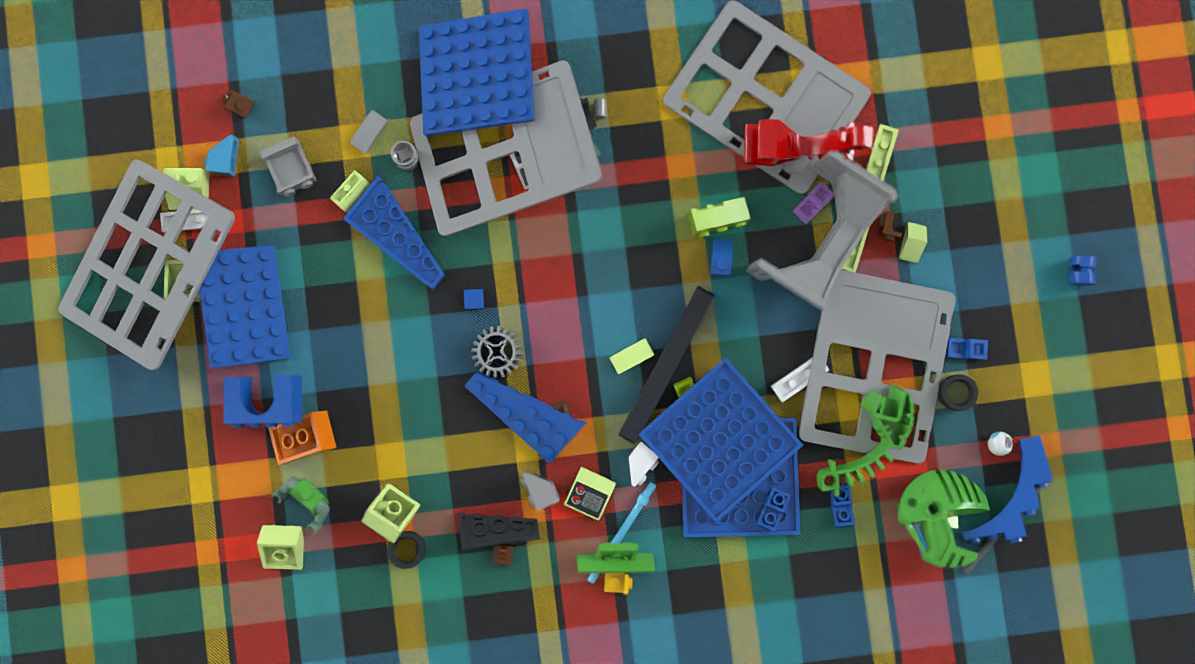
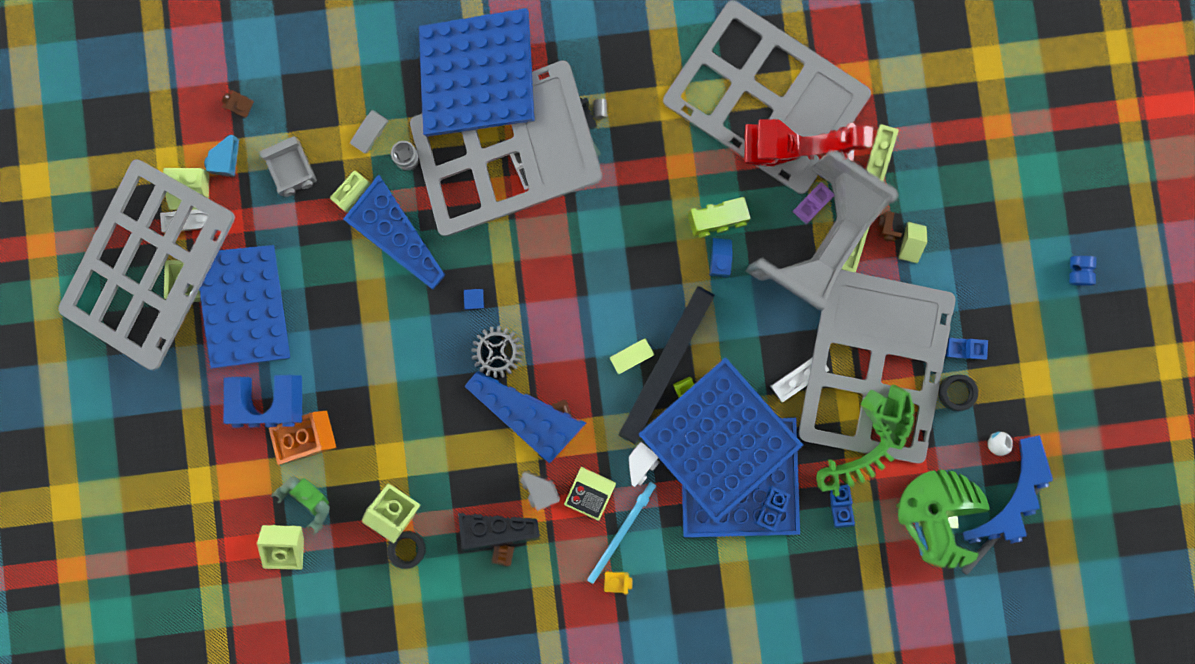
(616, 559): bright green bracket -> none

